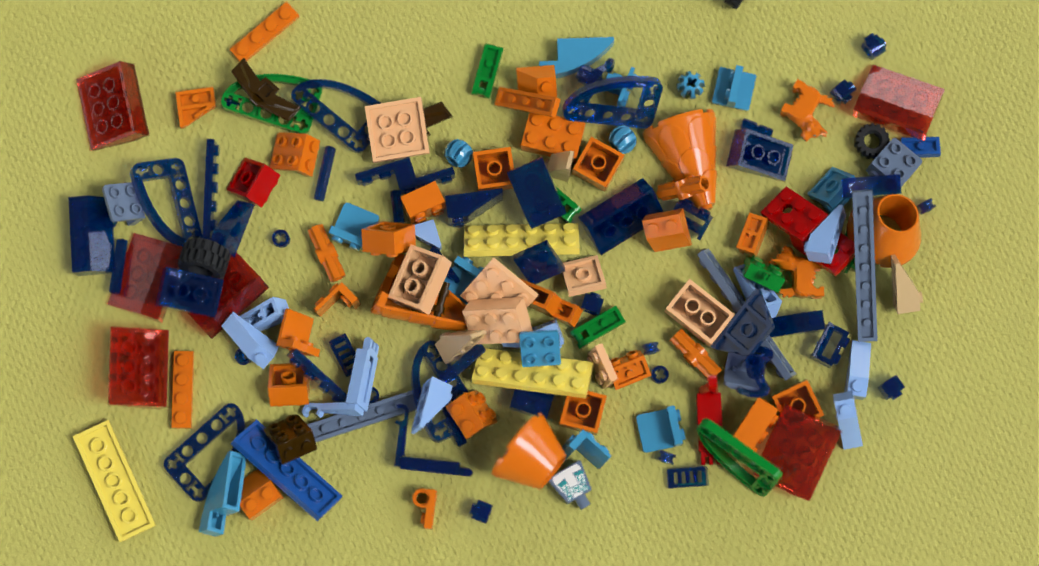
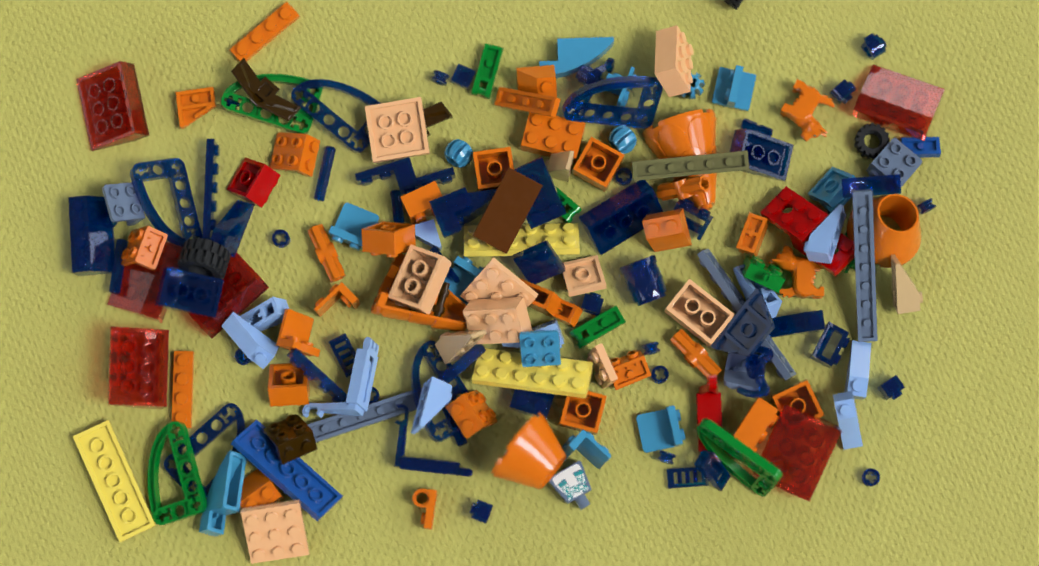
(144, 247): none -> orange bracket
(185, 478): none -> green beam
(275, 531): none -> light nougat plate
(440, 77): none -> bush
(445, 209): none -> clear blue plate
(463, 76): none -> clear blue plate
(507, 210): none -> reddish brown tile
(619, 180): none -> clear blue bush
(644, 280): none -> clear blue piece
(673, 61): none -> light nougat brick
(690, 165): none -> olive plate
(712, 471): none -> clear blue slope
(867, 481): none -> clear blue bush

